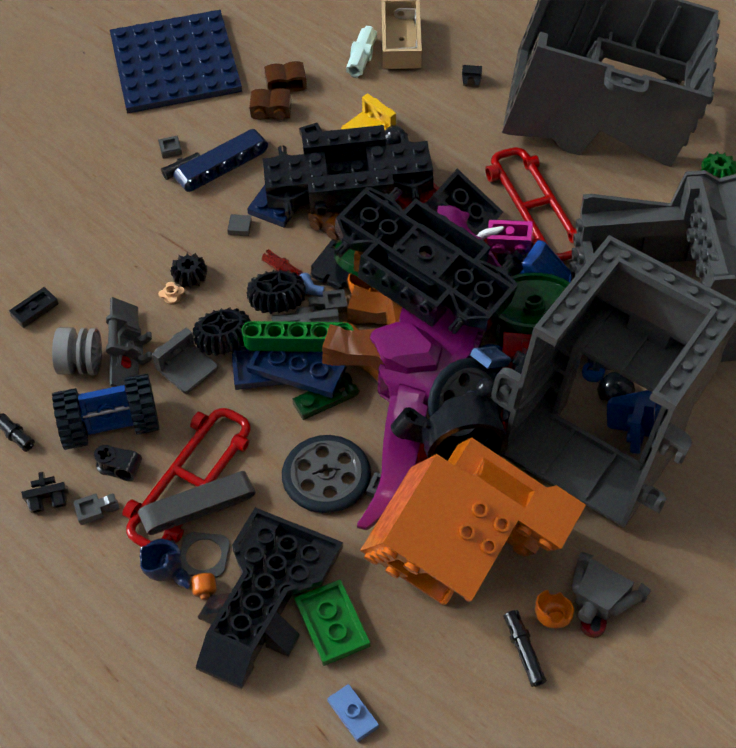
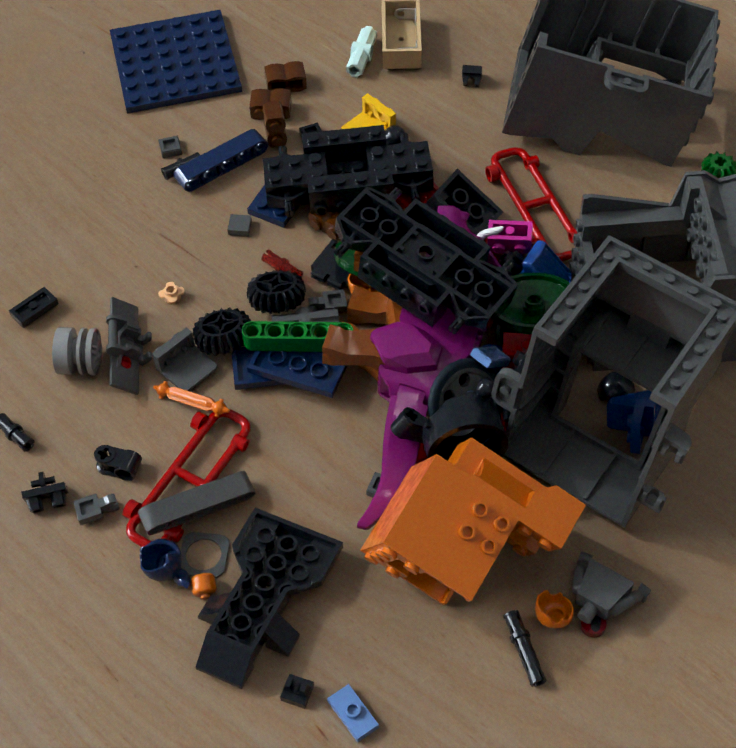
(105, 411): black plate -> none
(189, 270): black gear -> none
(191, 399): none -> orange wheel
(274, 123): none -> reddish brown brick
(297, 691): none -> black tile
(311, 289): medium blue arm -> none
(313, 403): dark green plate -> none
(332, 622): green plate -> none
(346, 493): wedge -> none
(590, 375): blue tile -> none

